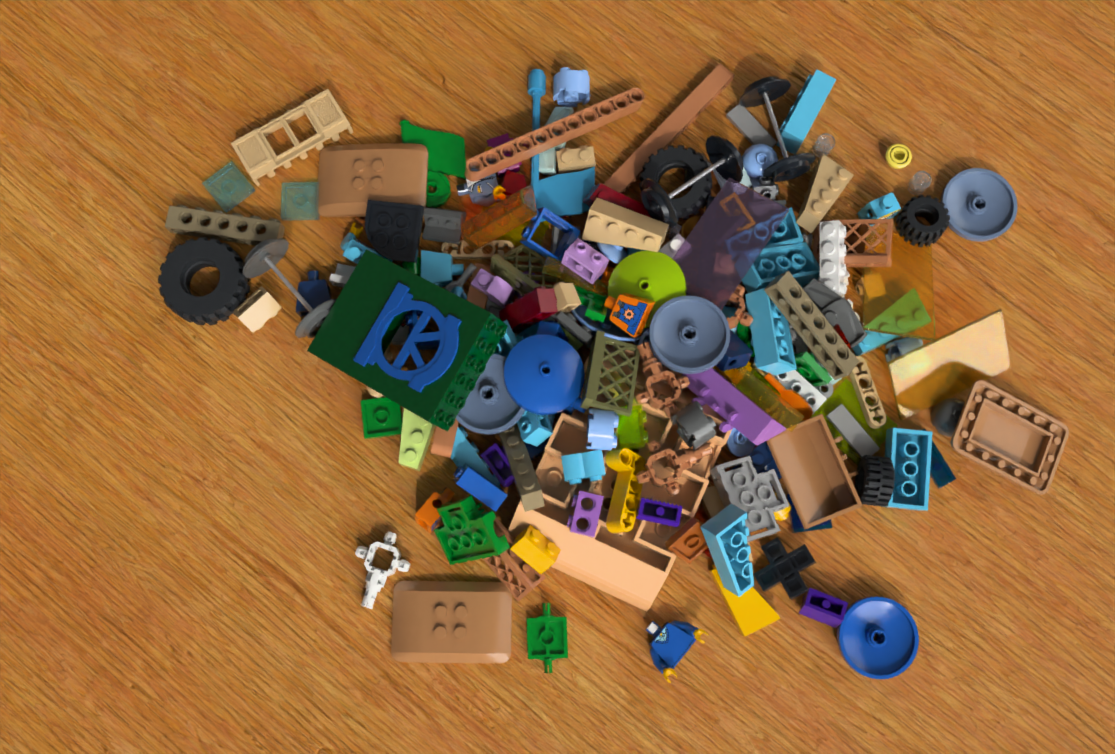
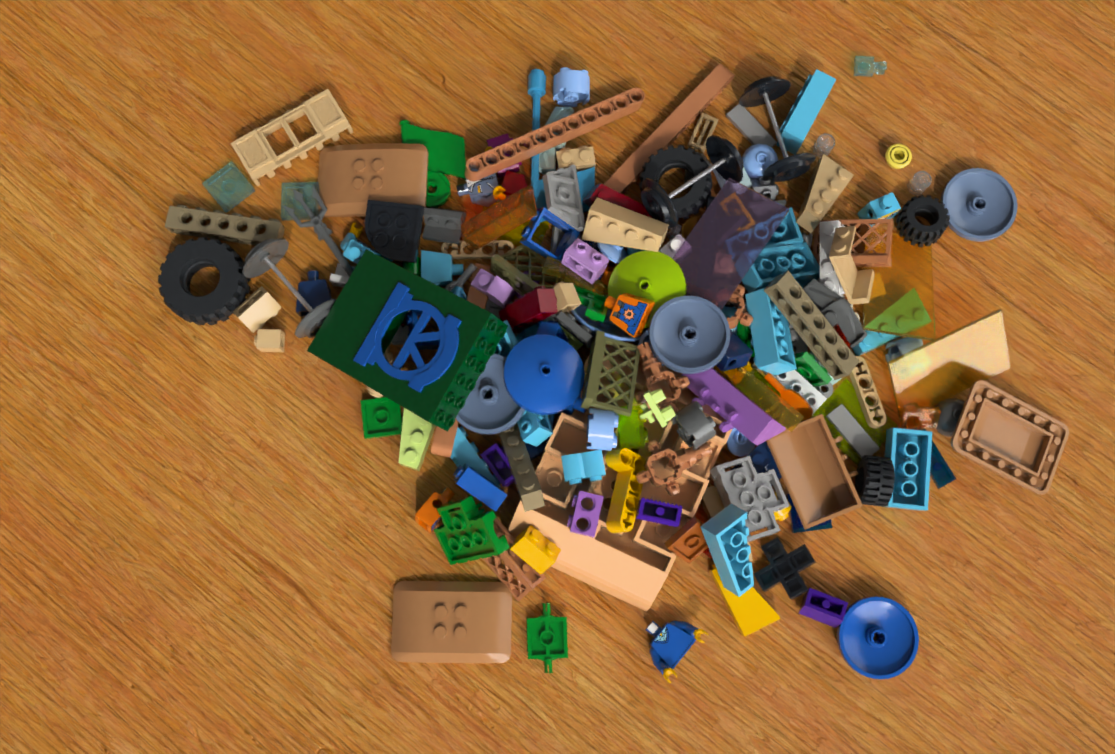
(270, 340): none -> tan brick
(319, 227): none -> dark grey piece
(377, 577): white piece -> none
(564, 197): none -> light grey wing
(652, 399): none -> yellowish green hips
(697, 145): none -> tan tile
(855, 283): none -> tan panel
(867, 67): none -> clear light blue plate
(918, 416): none -> clear orange brick

